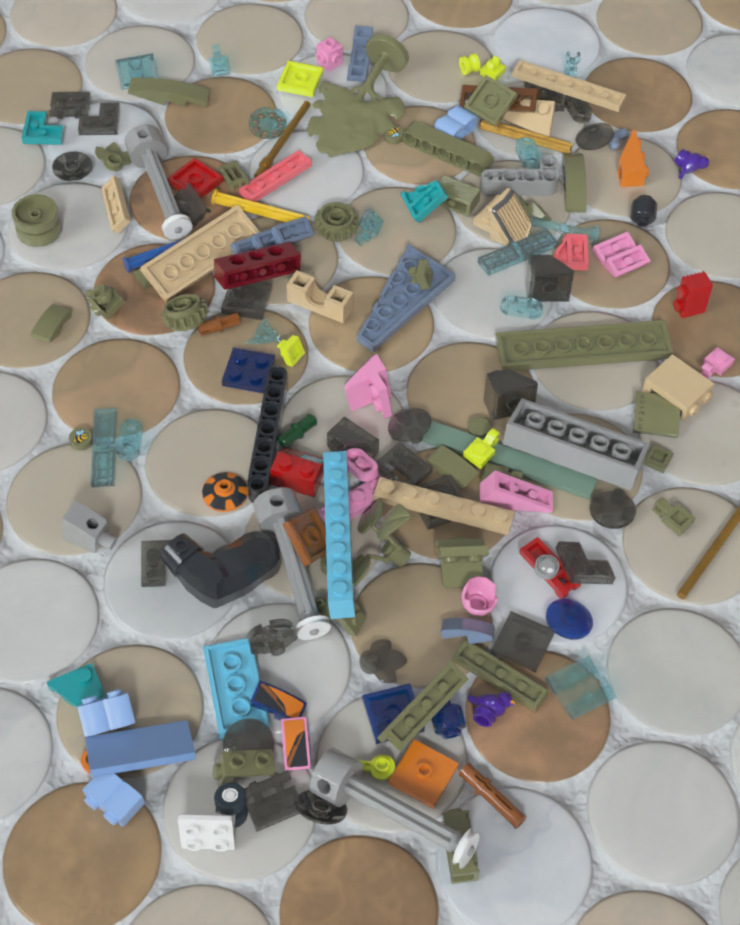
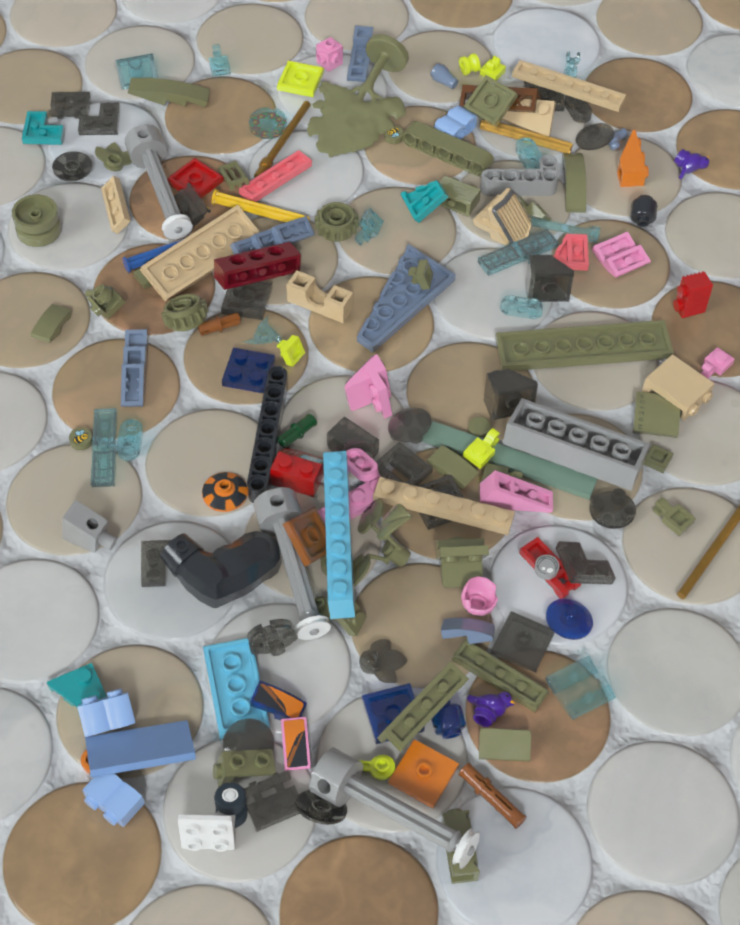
(134, 368): none -> sand blue slope
(443, 76): none -> sand blue cone
(504, 744): none -> olive slope

